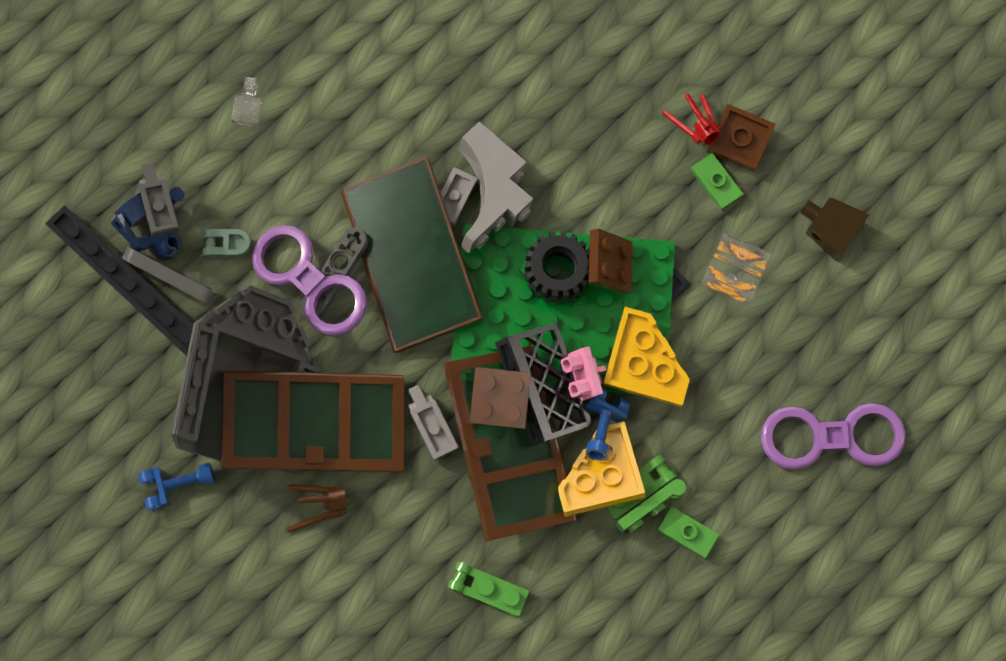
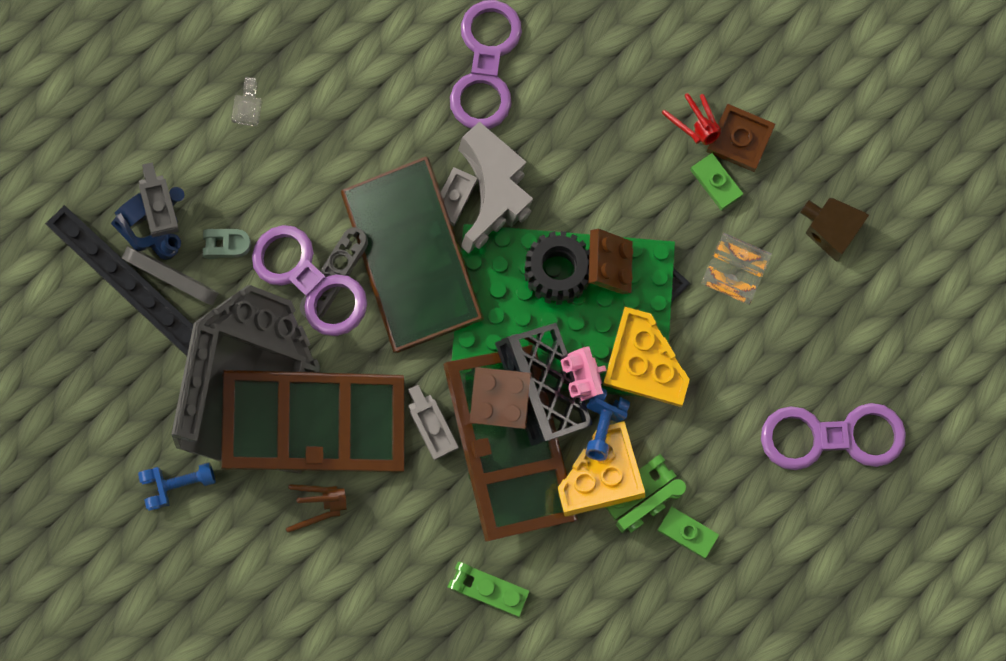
(486, 63): none -> medium lavender bar

